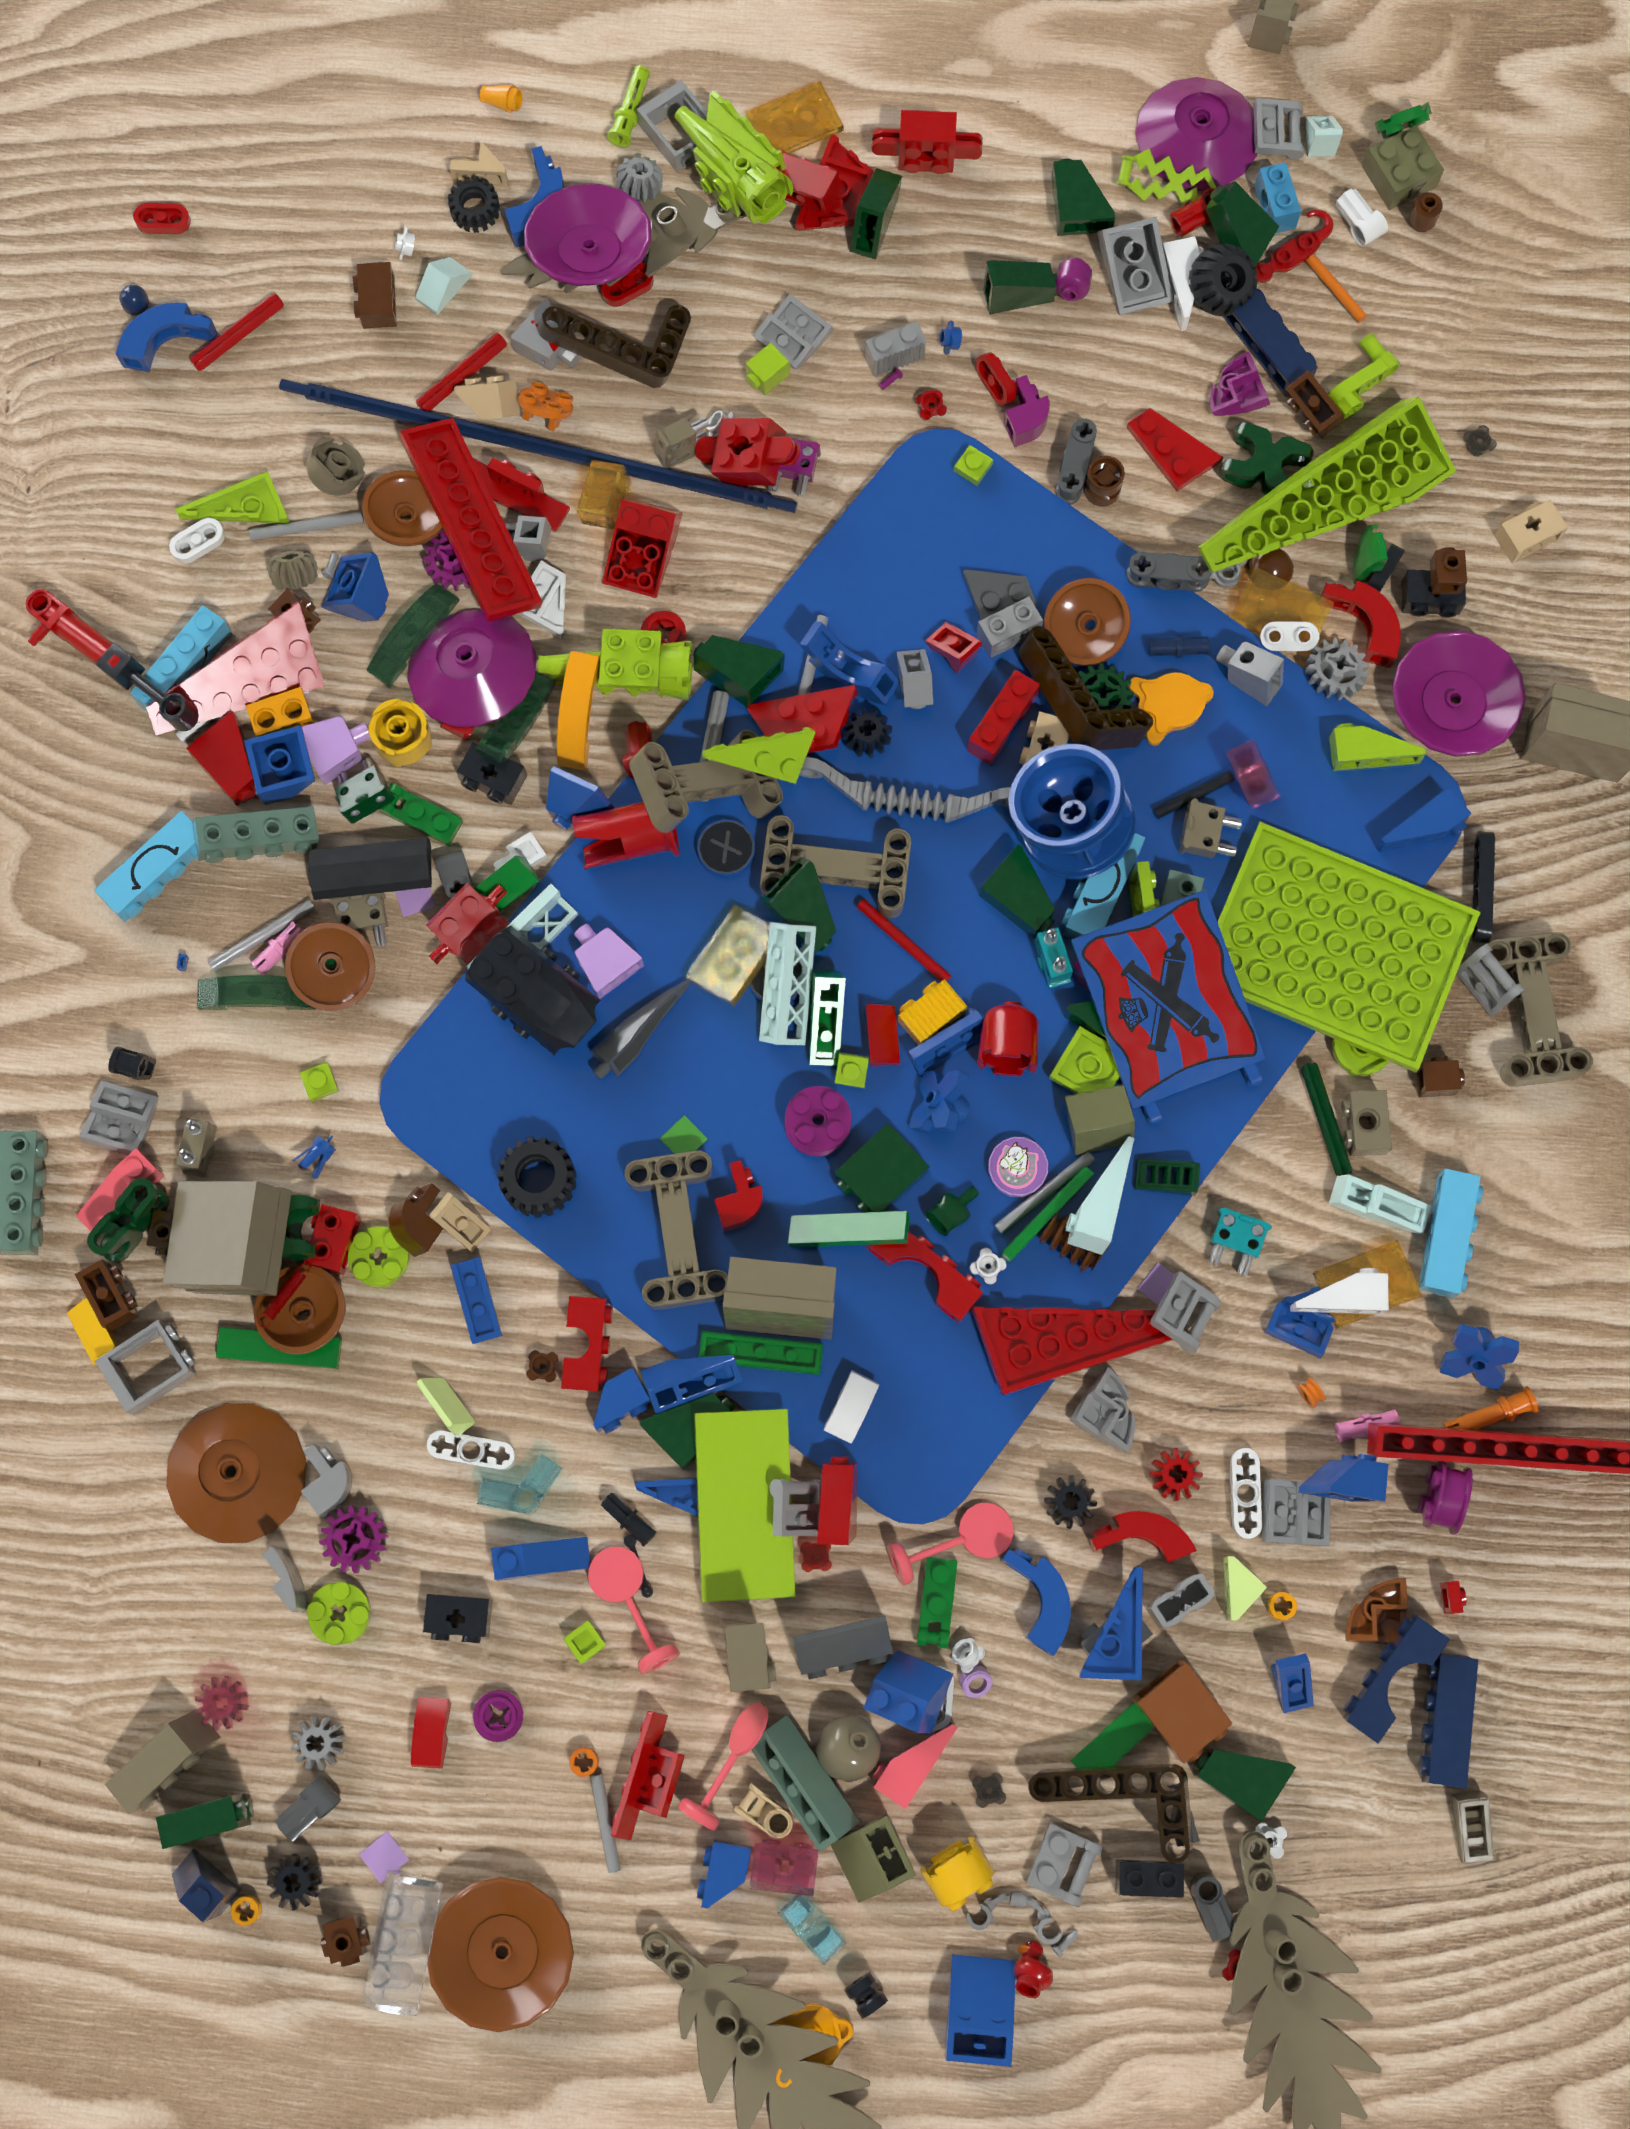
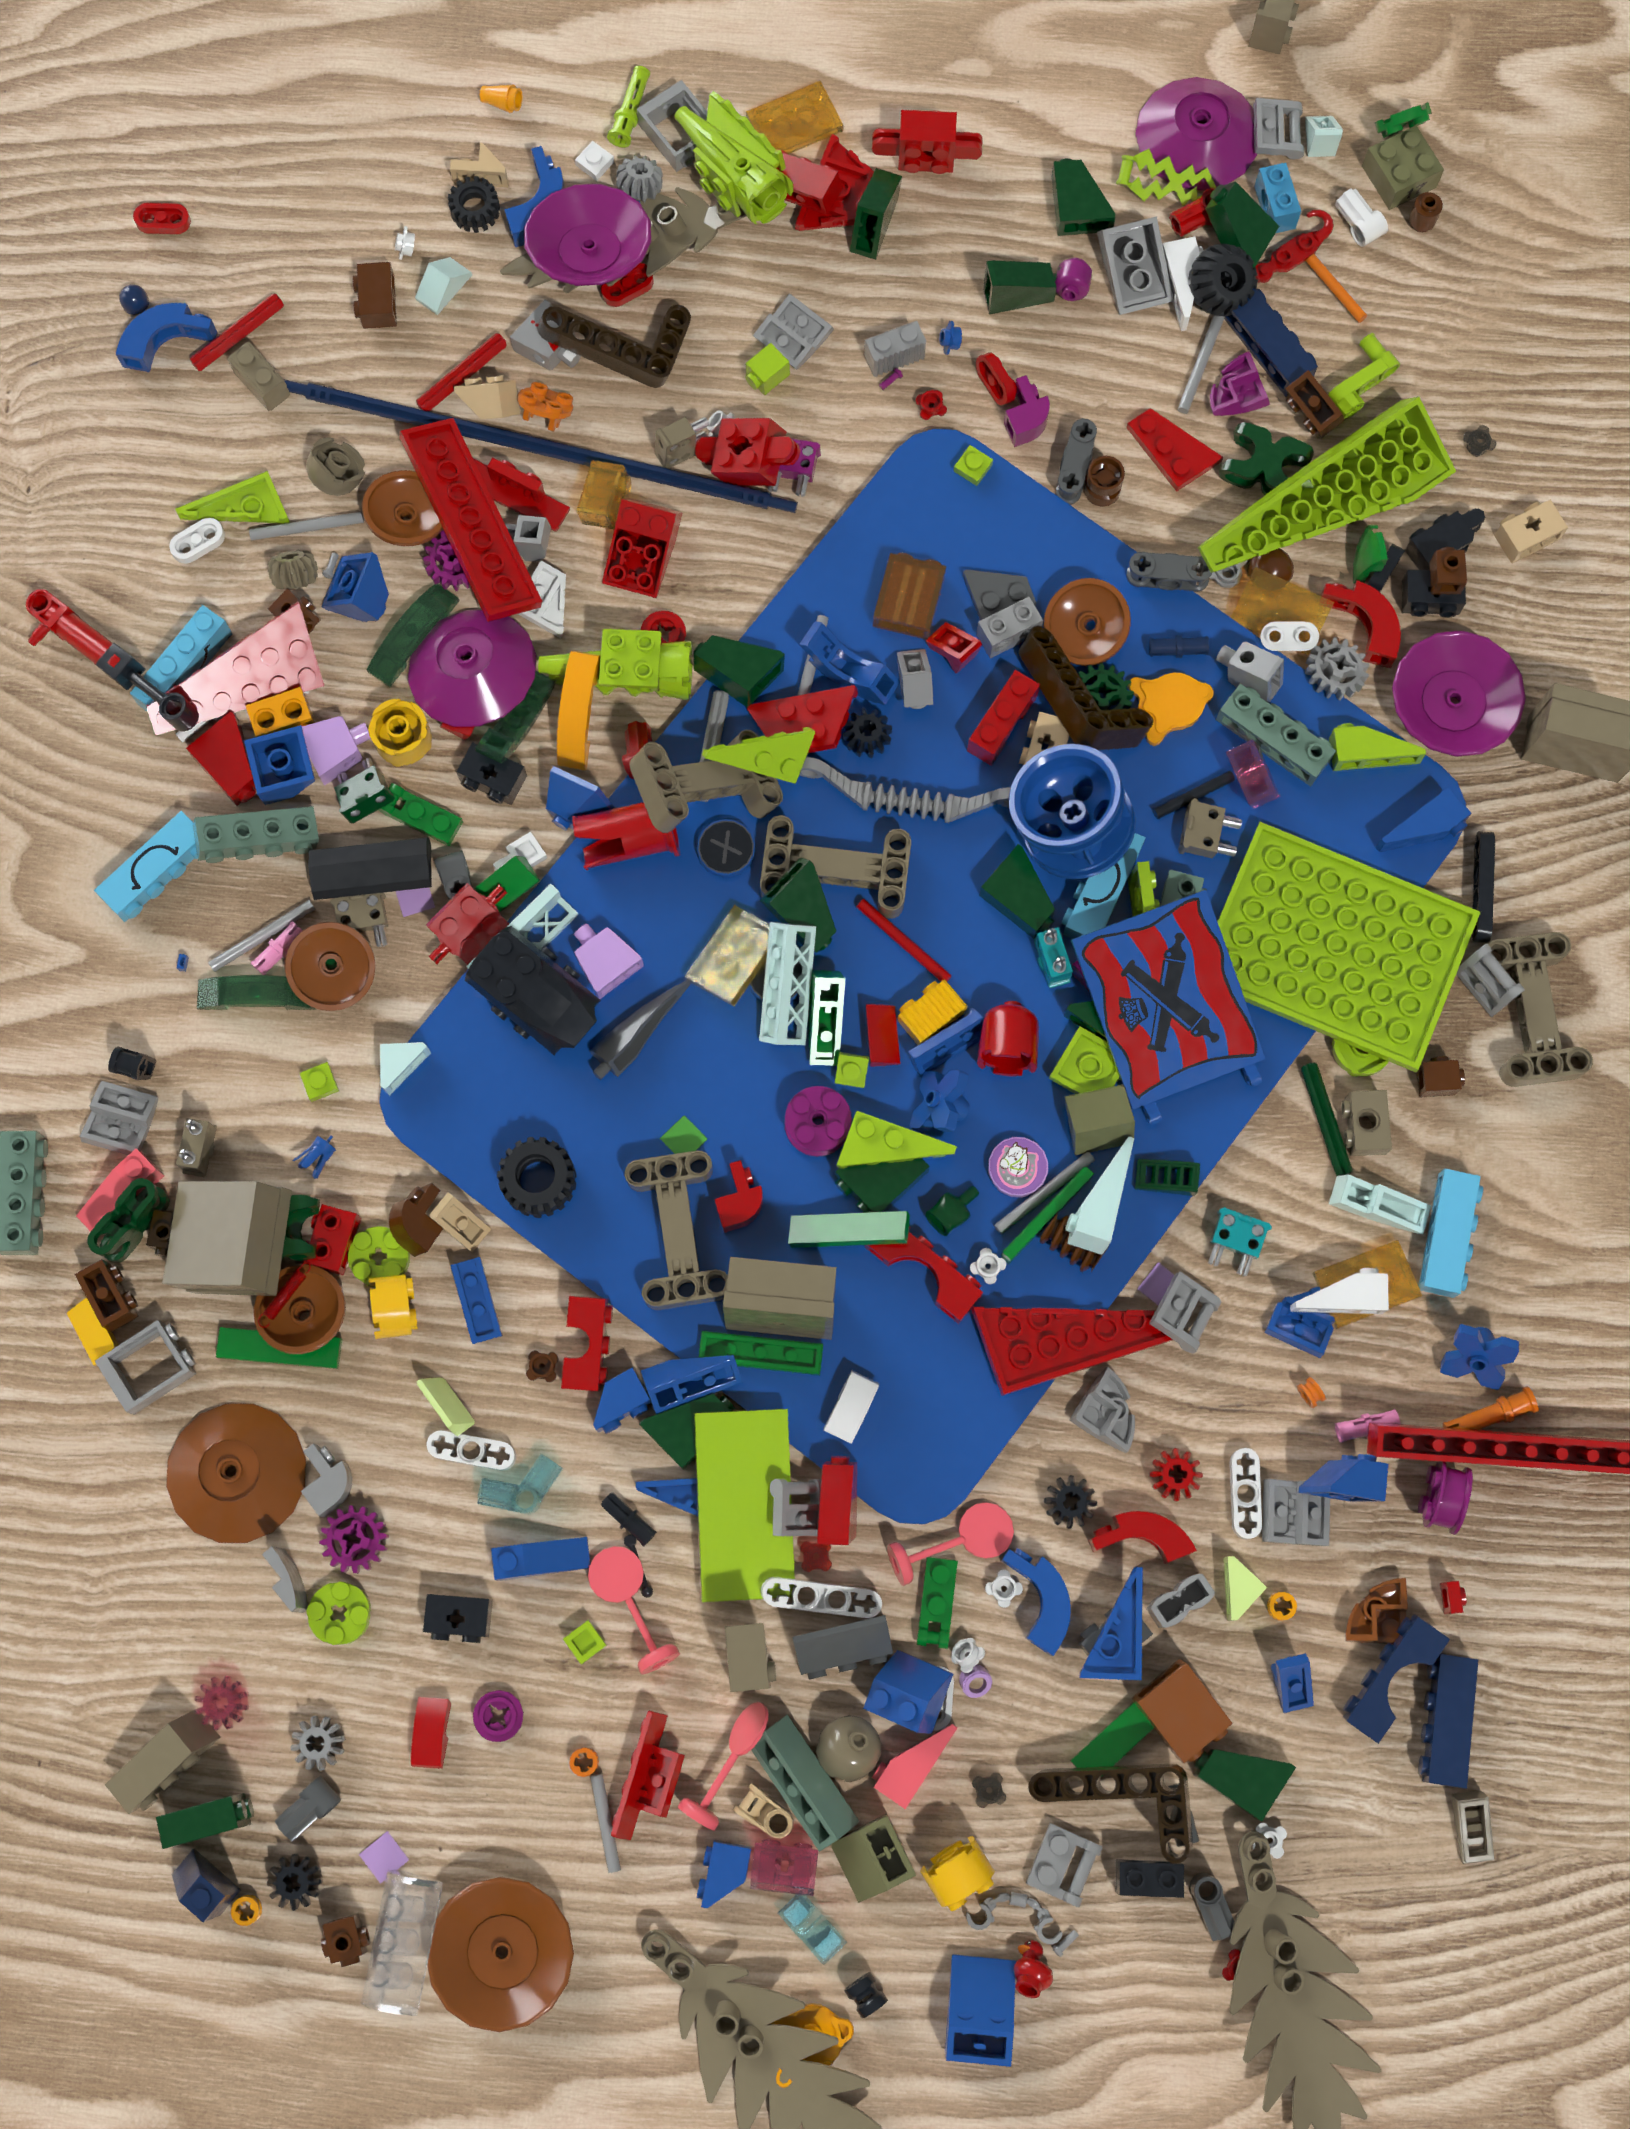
(258, 376): none -> dark tan brick
(391, 1306): none -> yellow brick
(398, 1062): none -> light aqua slope
(594, 160): none -> white plate
(820, 1601): none -> white beam
(880, 1141): none -> lime wing
(909, 595): none -> clear orange brick
(1003, 1579): none -> white plate
(1200, 364): none -> light grey bar
(1276, 734): none -> sand green brick
(1447, 531): none -> black hinge

